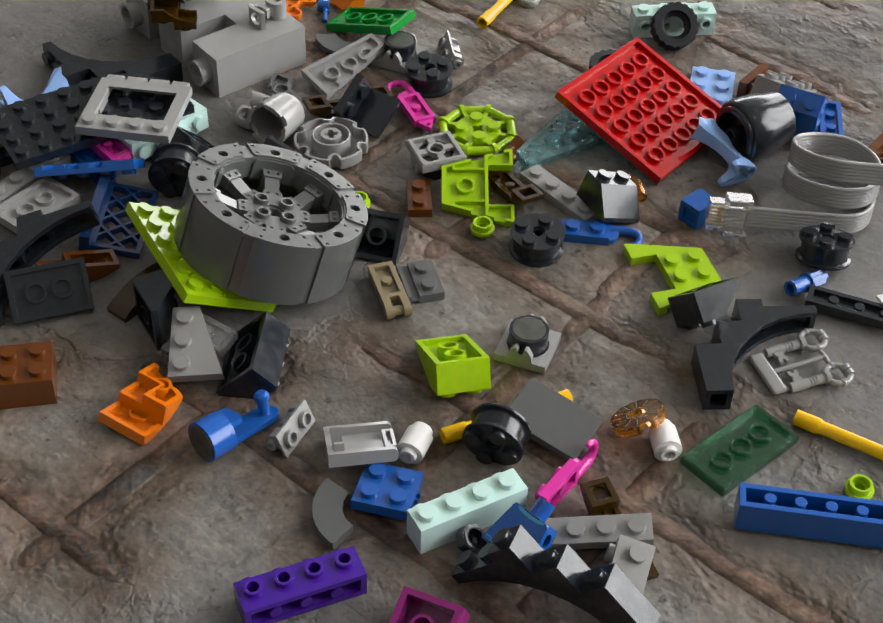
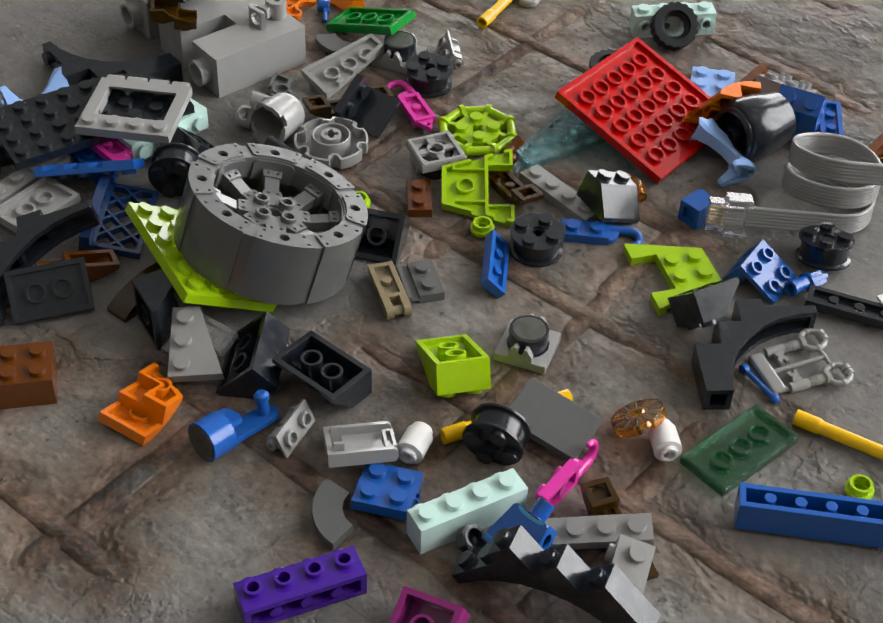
(326, 370): none -> black slope
(495, 264): none -> blue plate
(710, 108): none -> orange slope
(745, 369): none -> blue hinge
(763, 270): none -> blue bracket

